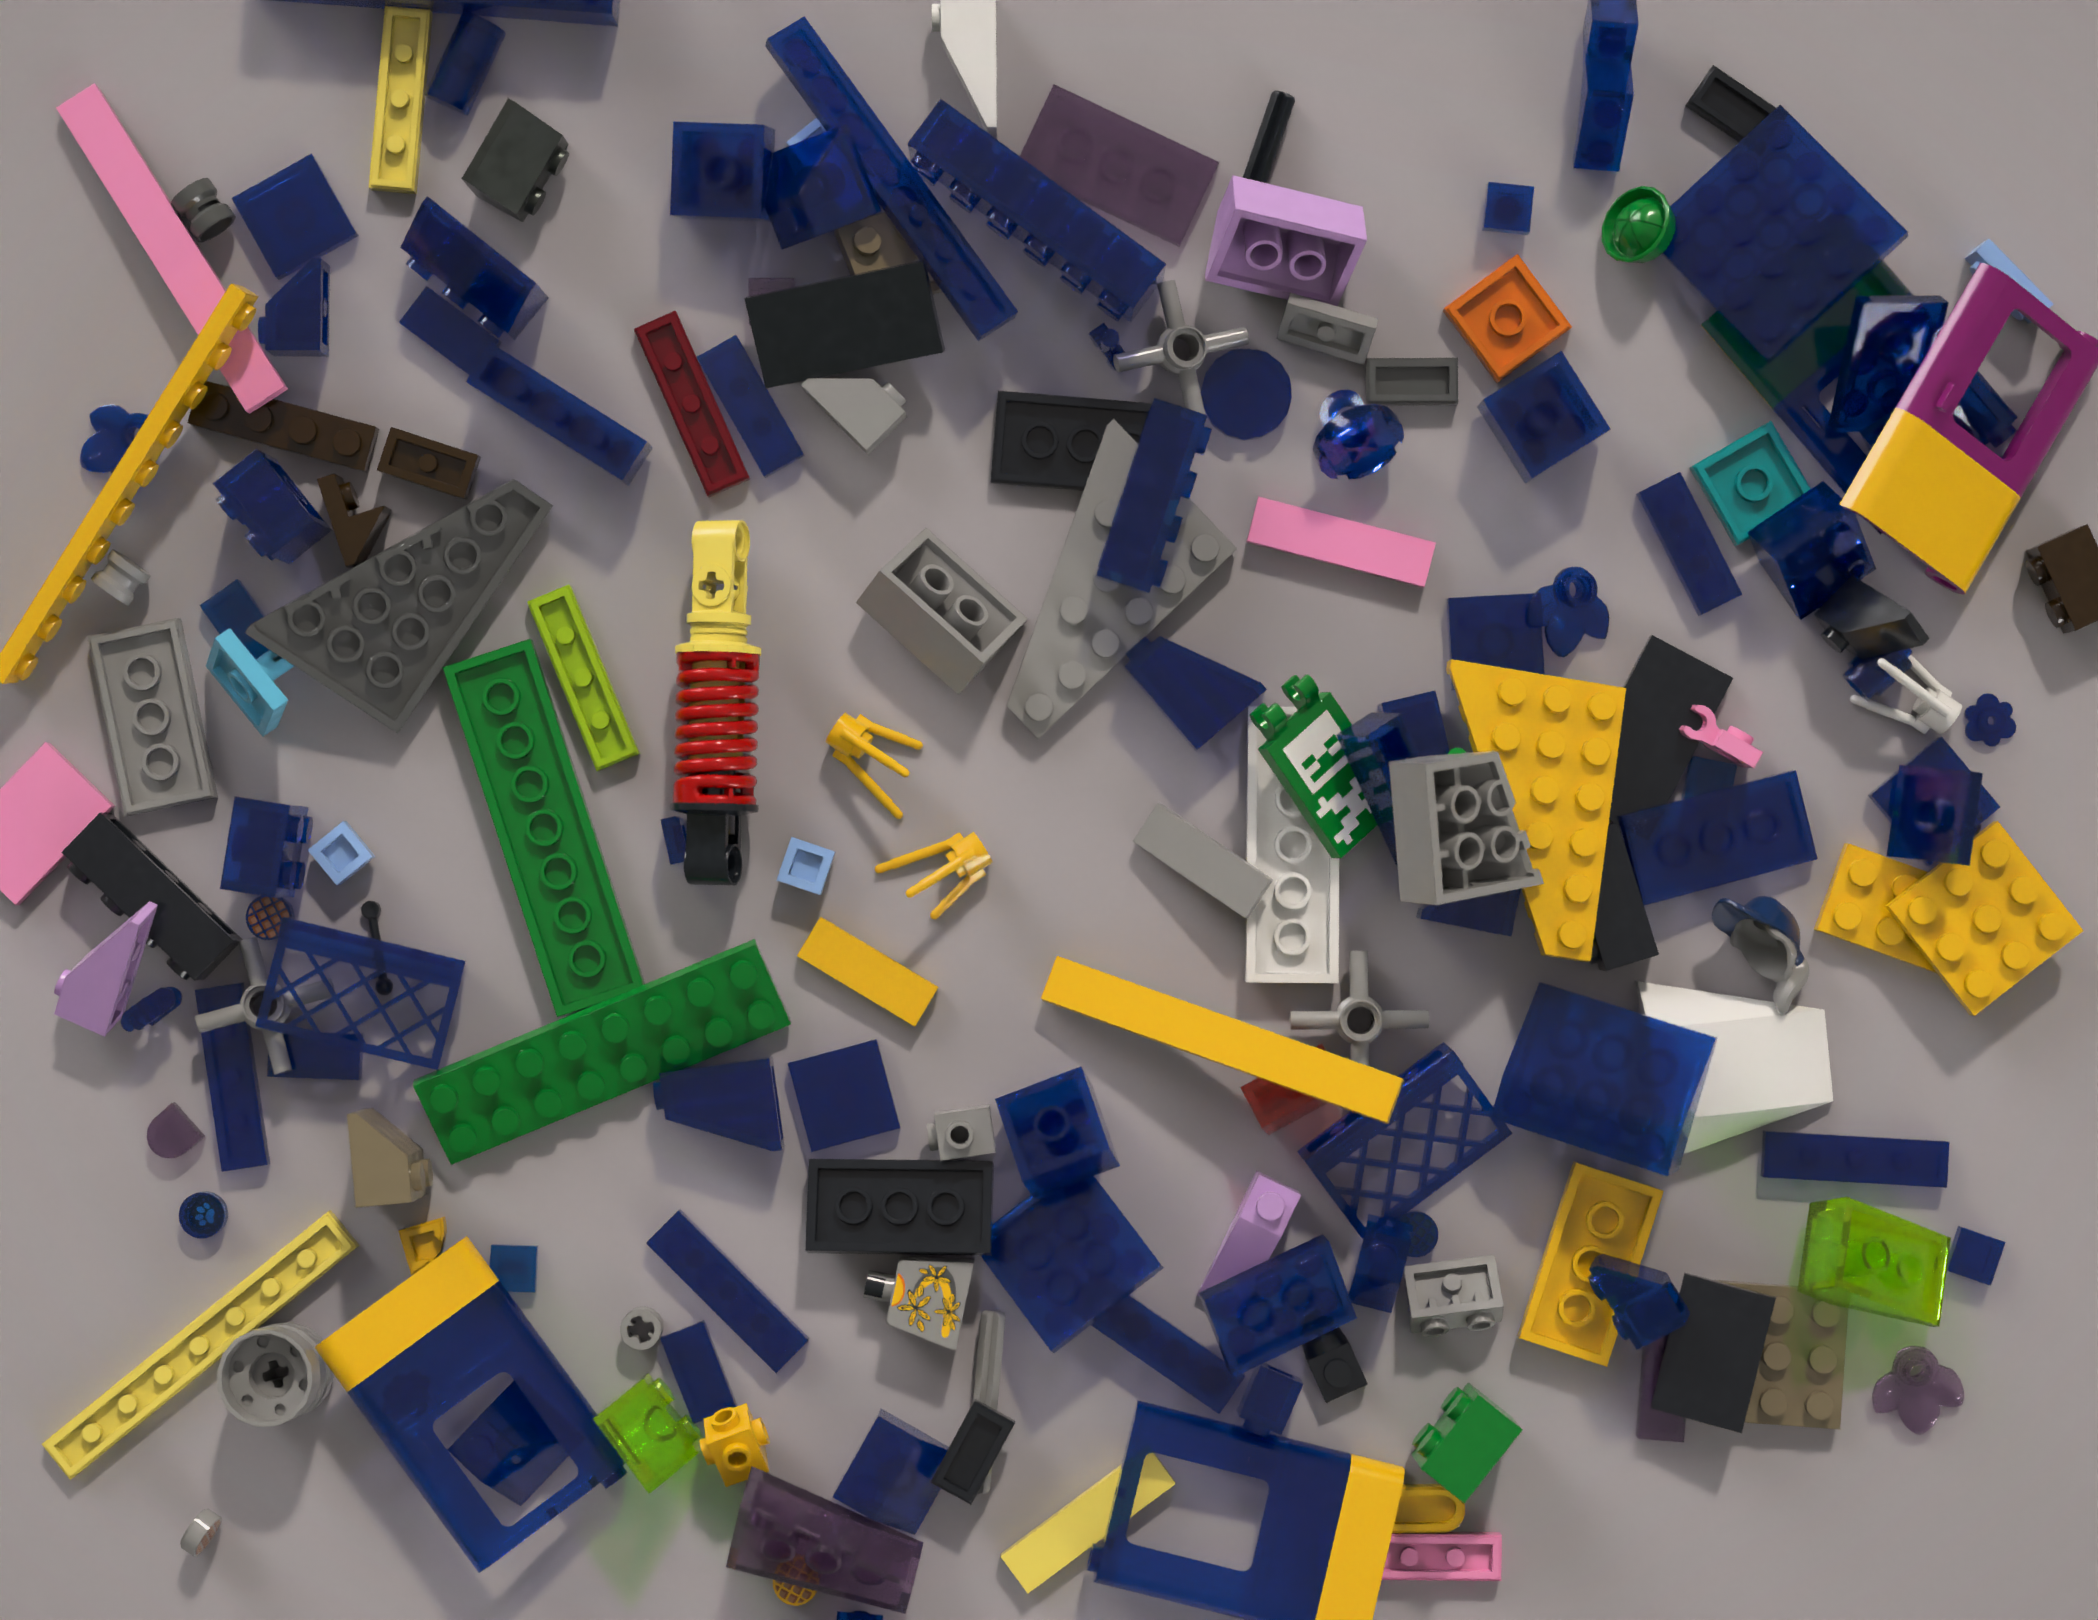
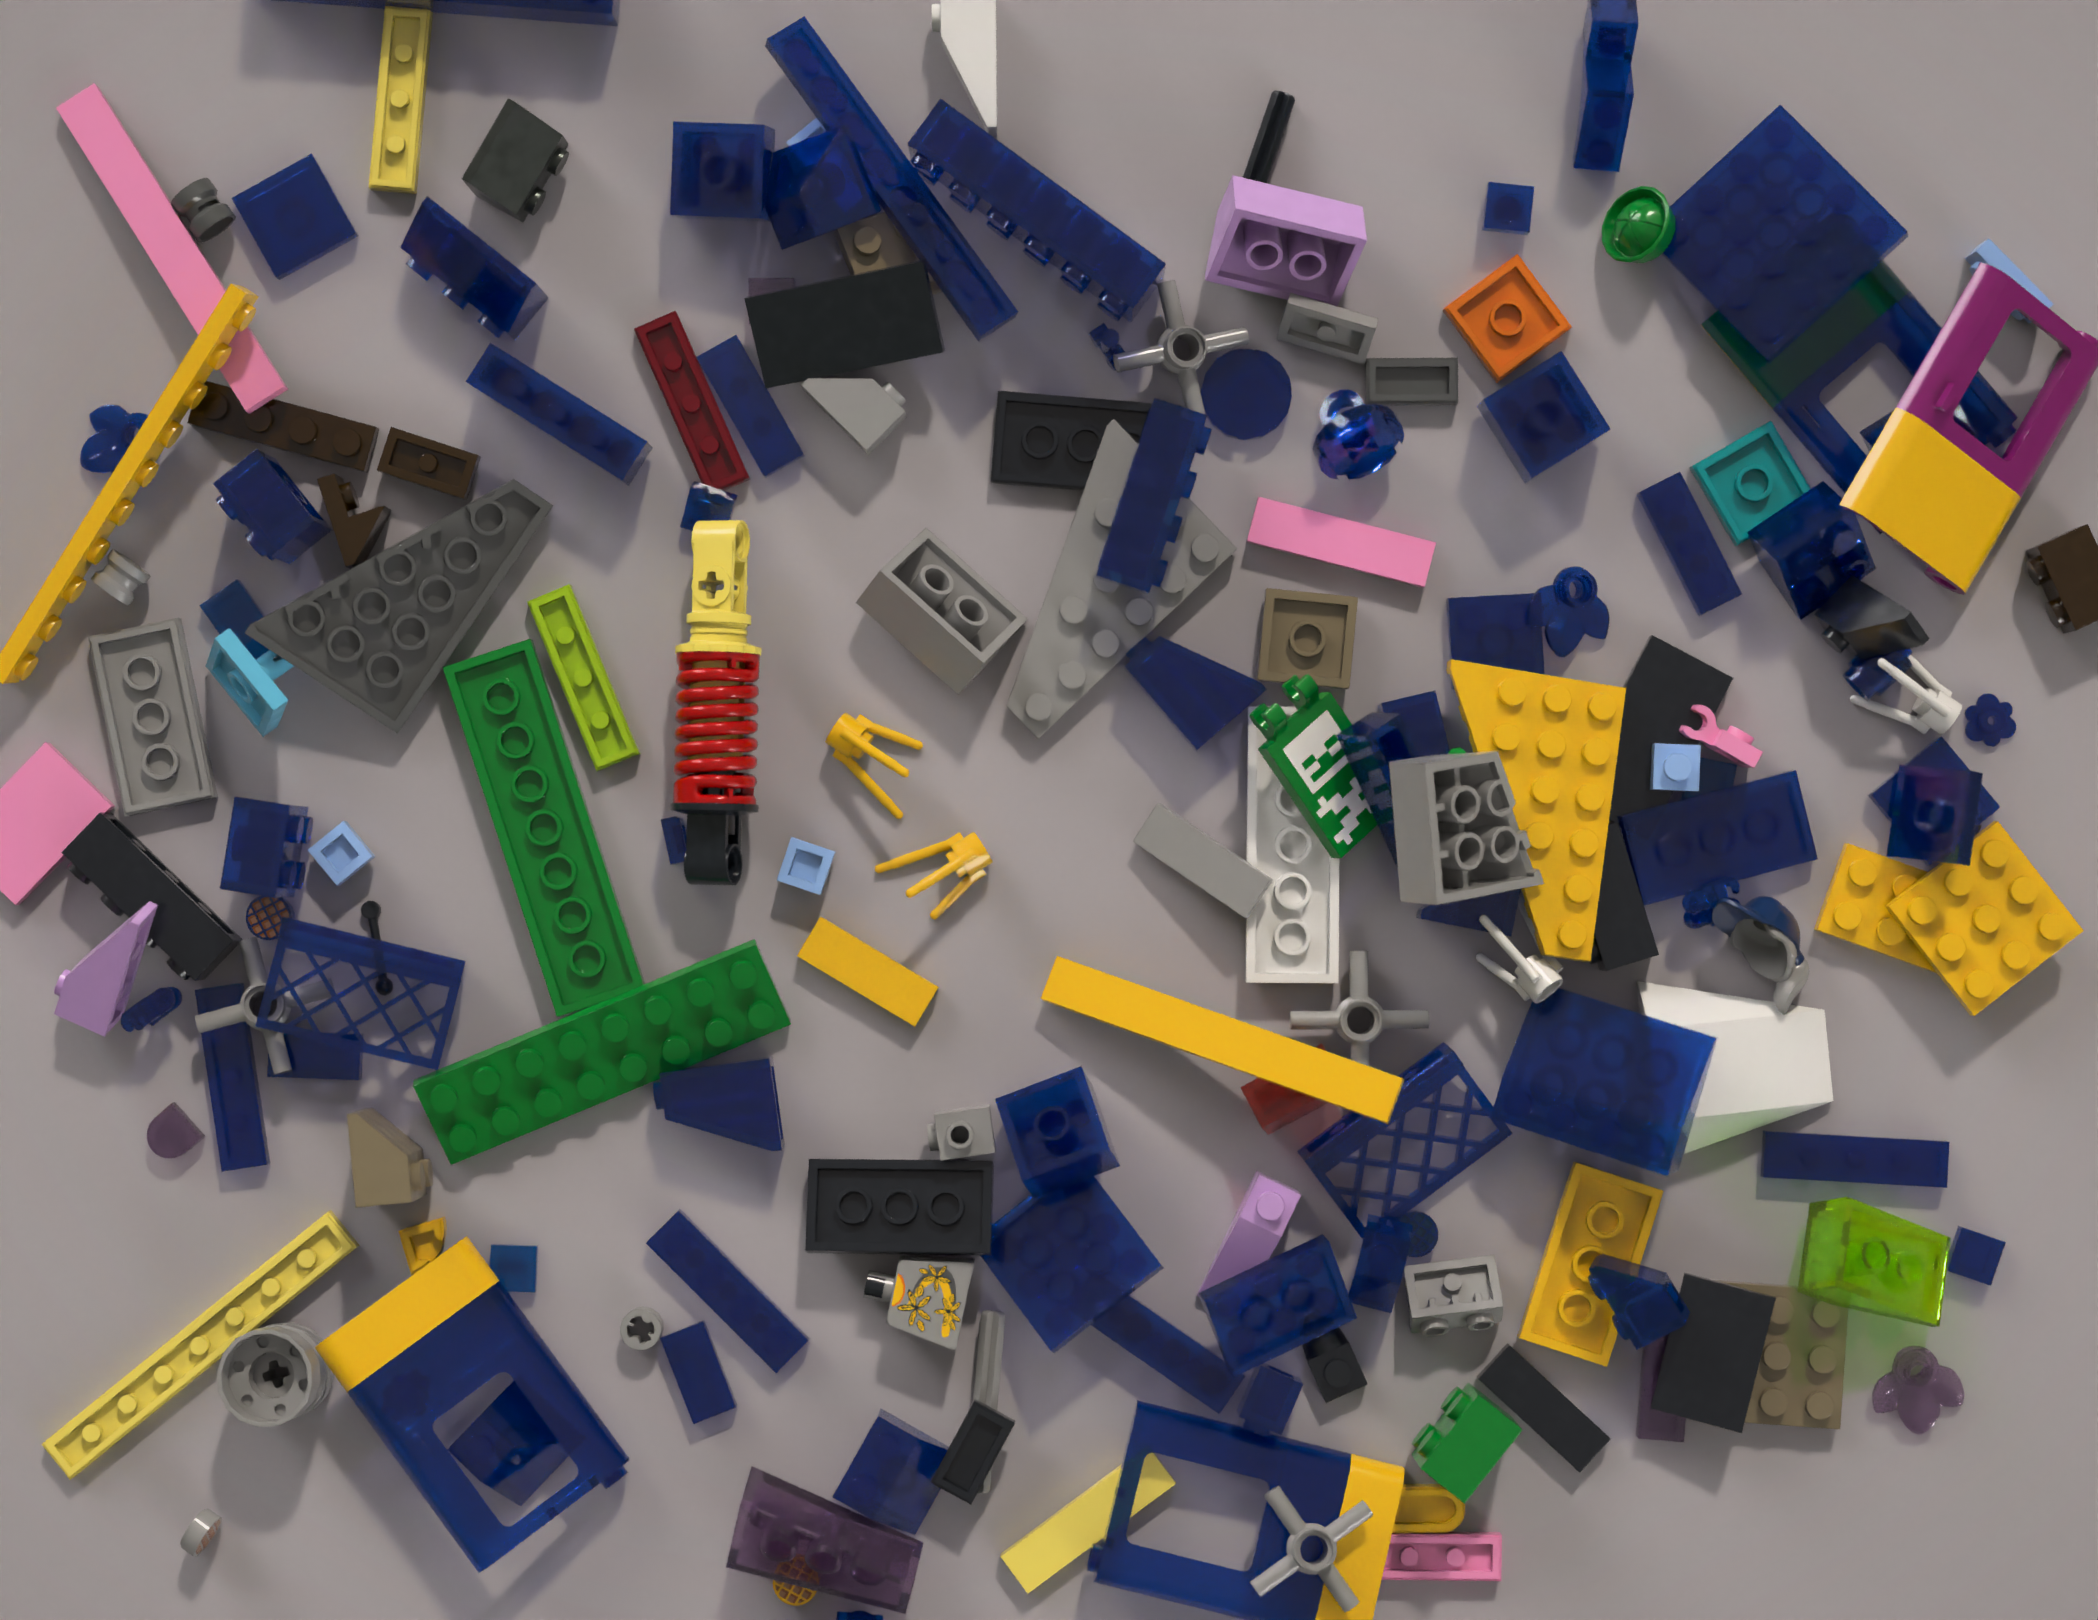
(203, 1214): clear blue tile -> none
(299, 314): clear blue slope -> none
(447, 330): clear blue tile -> none
(465, 63): clear blue brick -> none
(649, 1431): clear neon green slope -> none
(707, 504): none -> clear blue tile
(735, 1443): yellow brick -> none
(844, 1095): clear blue tile -> none
(1119, 165): clear purple tile -> none
(1307, 636): none -> dark tan plate
(1324, 1564): none -> light grey bar
(1536, 976): none -> white plant
(1543, 1407): none -> black tile
(1675, 767): none -> light blue plate
(1701, 902): none -> clear blue piece
(1728, 104): black tile -> none
(1882, 355): clear blue plate -> none

